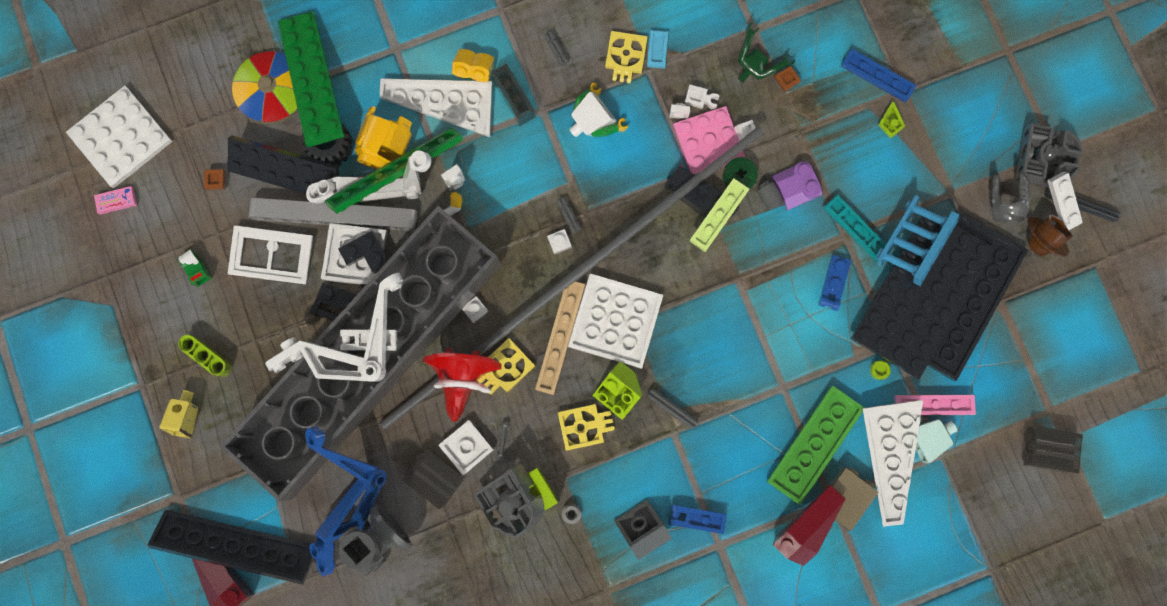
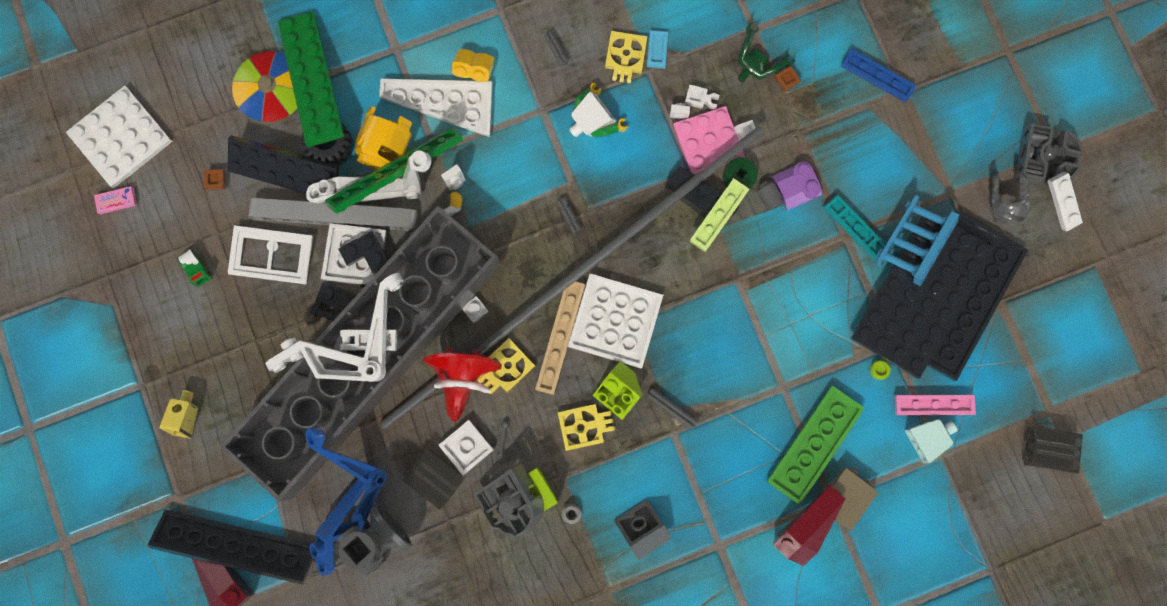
(197, 352): lime beam -> none
(513, 94): clear smoke brick -> none
(559, 241): white plate -> none
(698, 519): blue plate -> none
(834, 282): blue plate -> none
(891, 121): lime piece -> none
(892, 447): white wing -> none
(1048, 238): reddish brown helmet -> none
(1092, 208): black axle -> none

